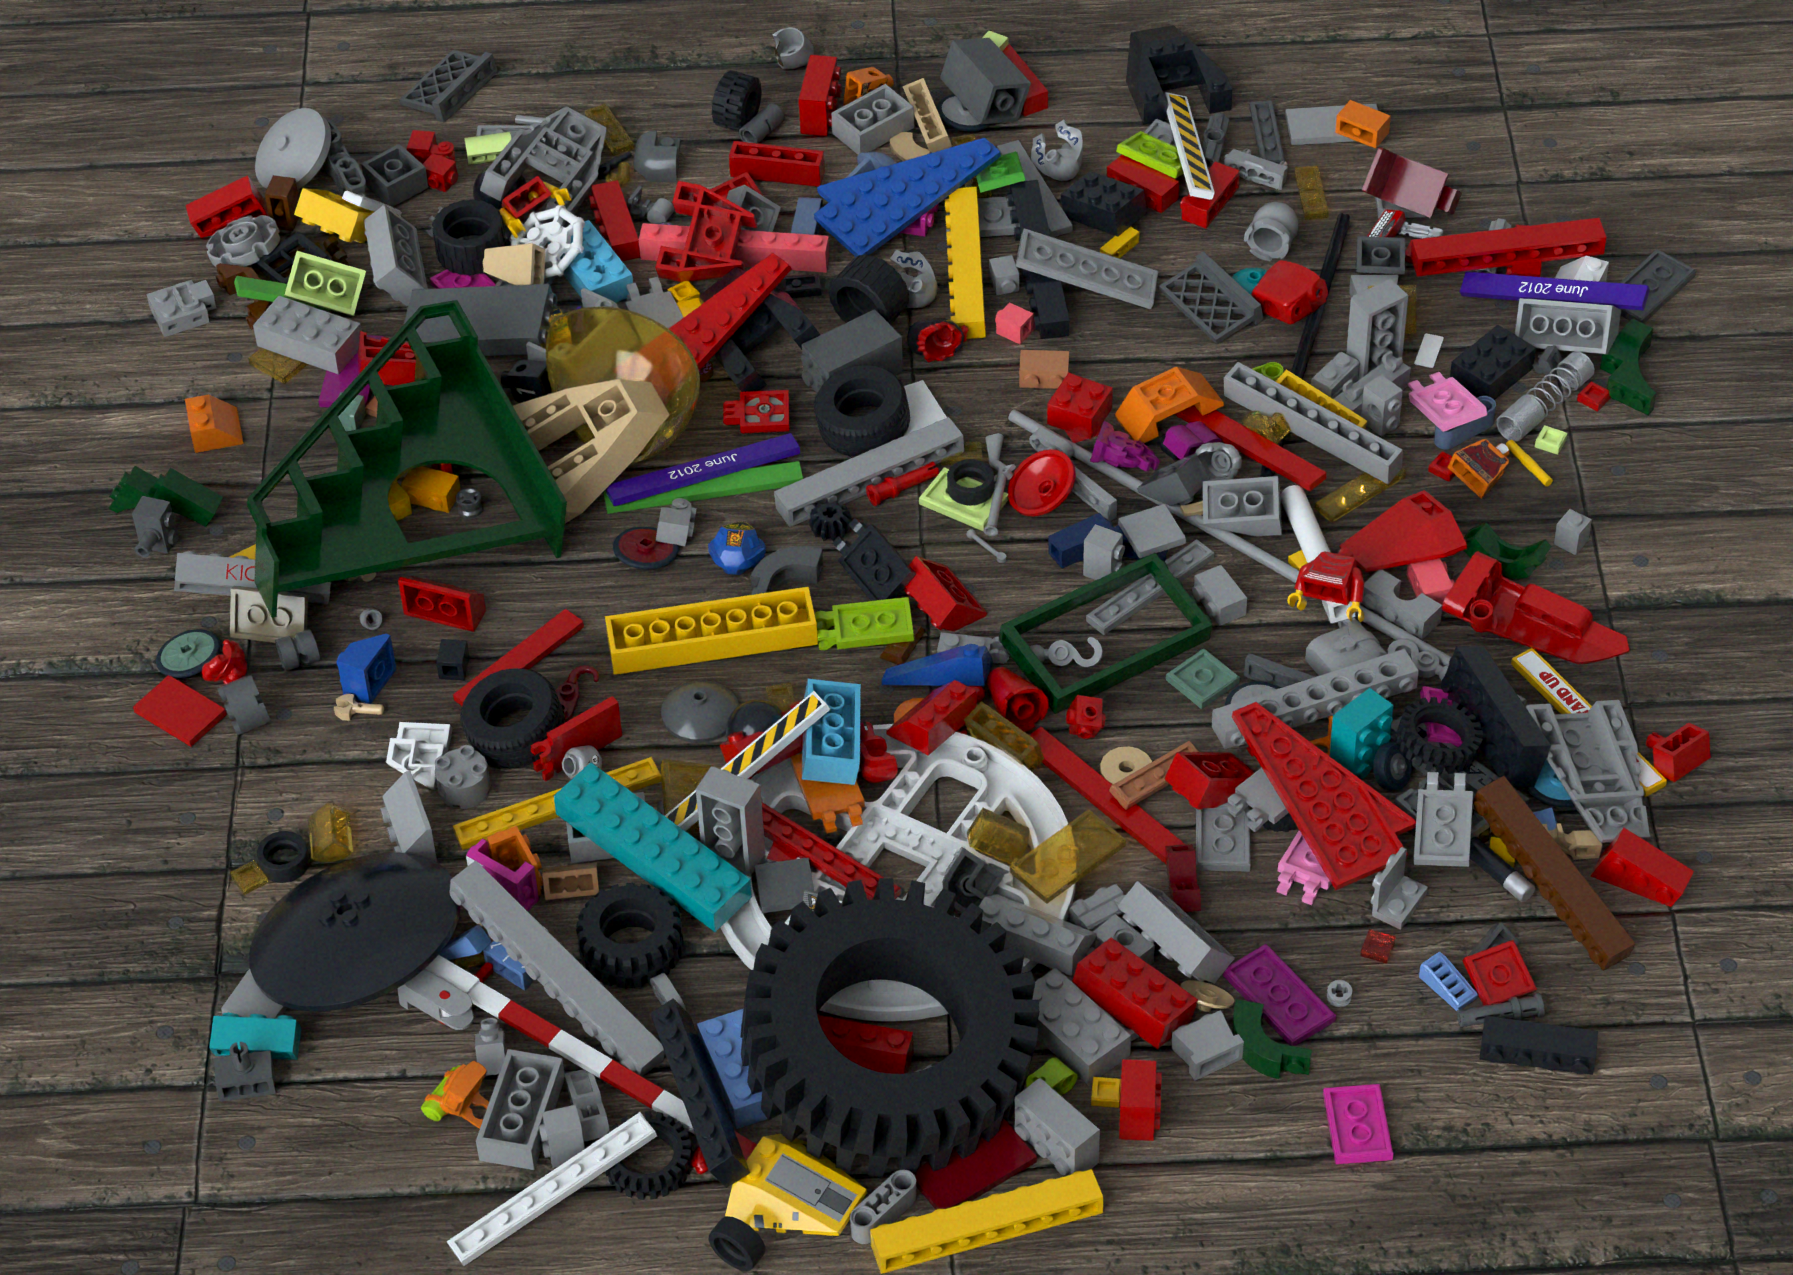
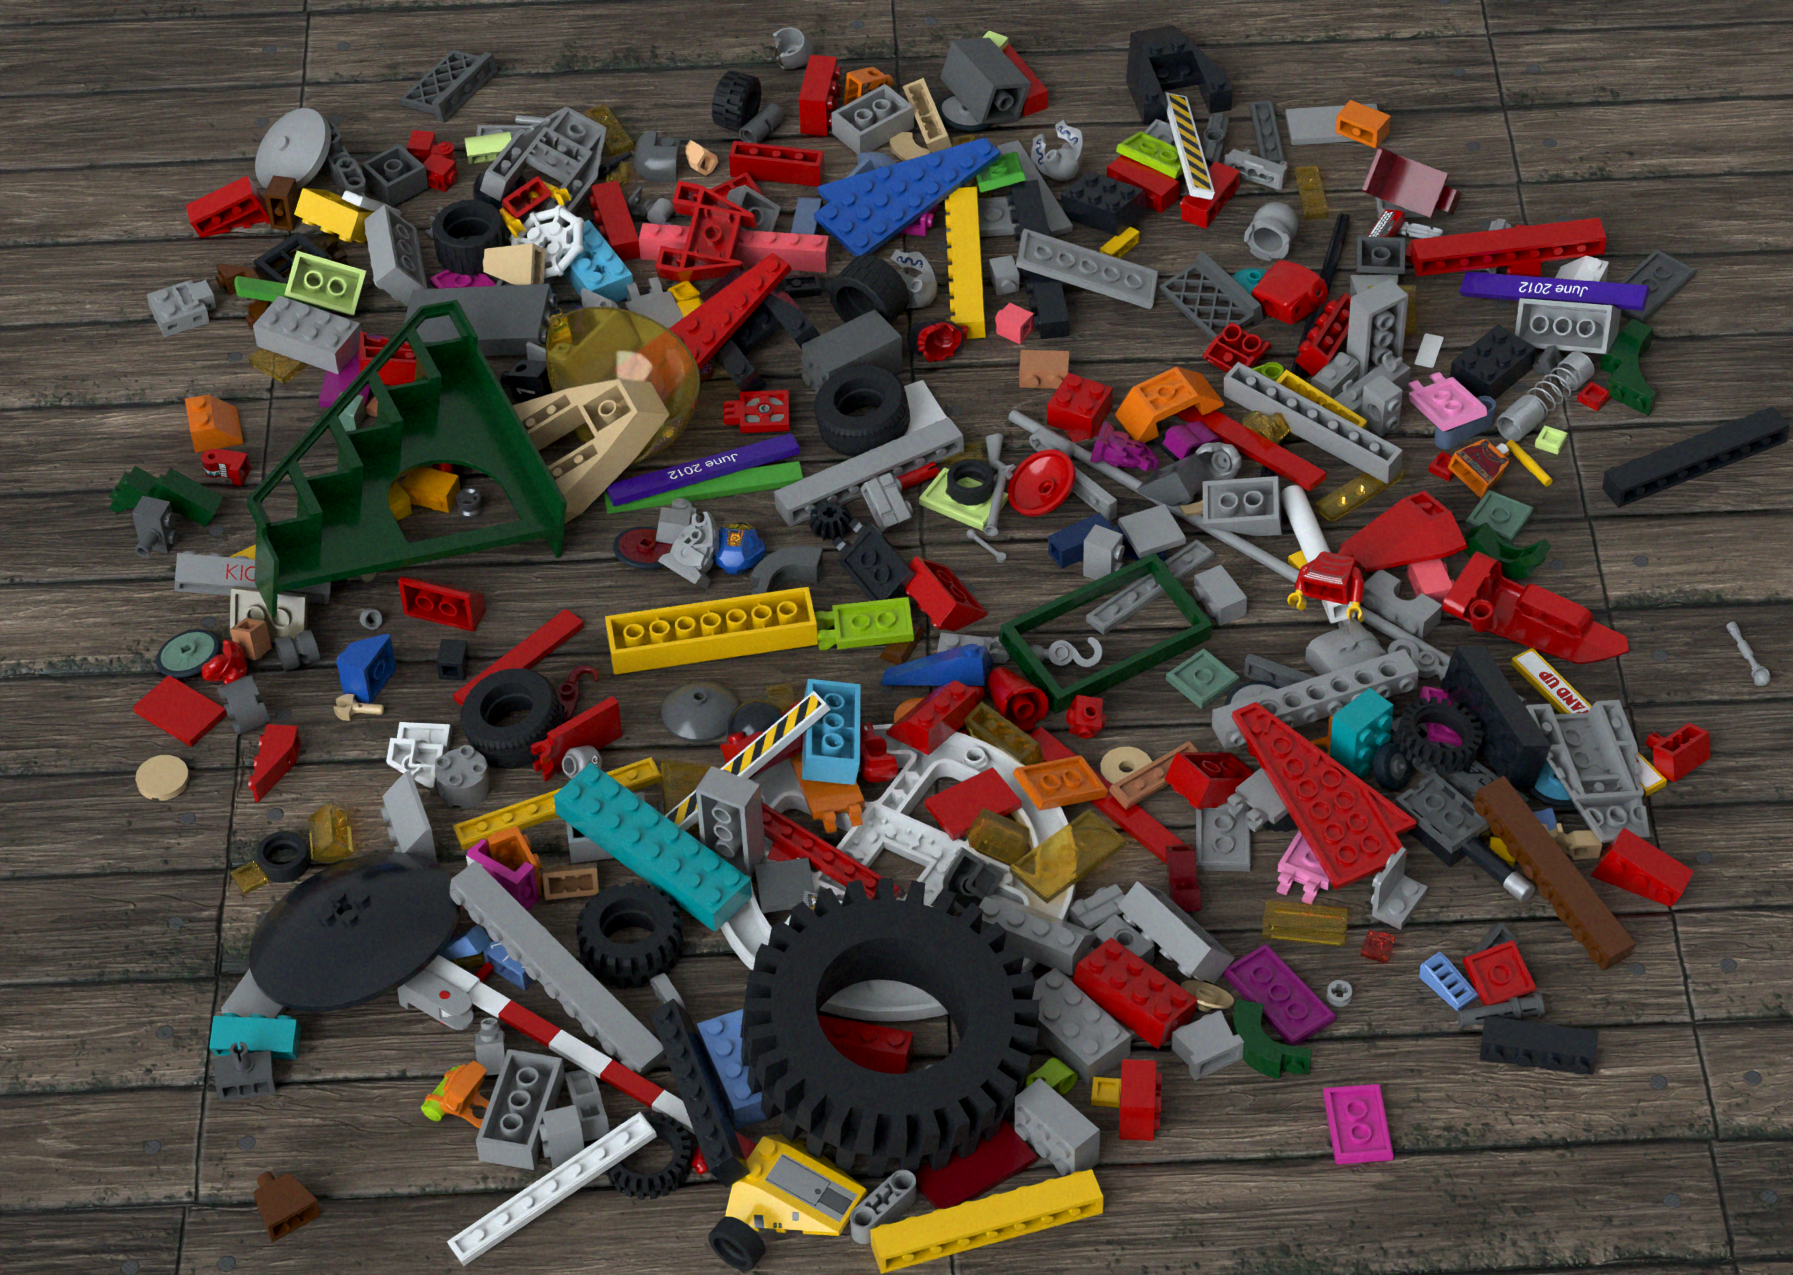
(162, 777): none -> tan tile
(226, 464): none -> red leg
(243, 241): light grey piece -> none
(252, 637): none -> nougat brick
(276, 757): none -> red slope
(284, 1204): none -> reddish brown torso
(693, 550): none -> light grey piece
(700, 158): none -> light nougat rock
(887, 502): none -> light grey brick
(960, 804): none -> red tile
(1060, 782): none -> orange tile
(1235, 346): none -> red slope
(1304, 923): none -> clear yellow piece
(1326, 336): none -> red brick
(1443, 823): light grey tile -> none
(1502, 514): none -> sand green tile
(1572, 532): light grey brick -> none
(1695, 456): none -> black brick
(1759, 673): none -> light grey piece

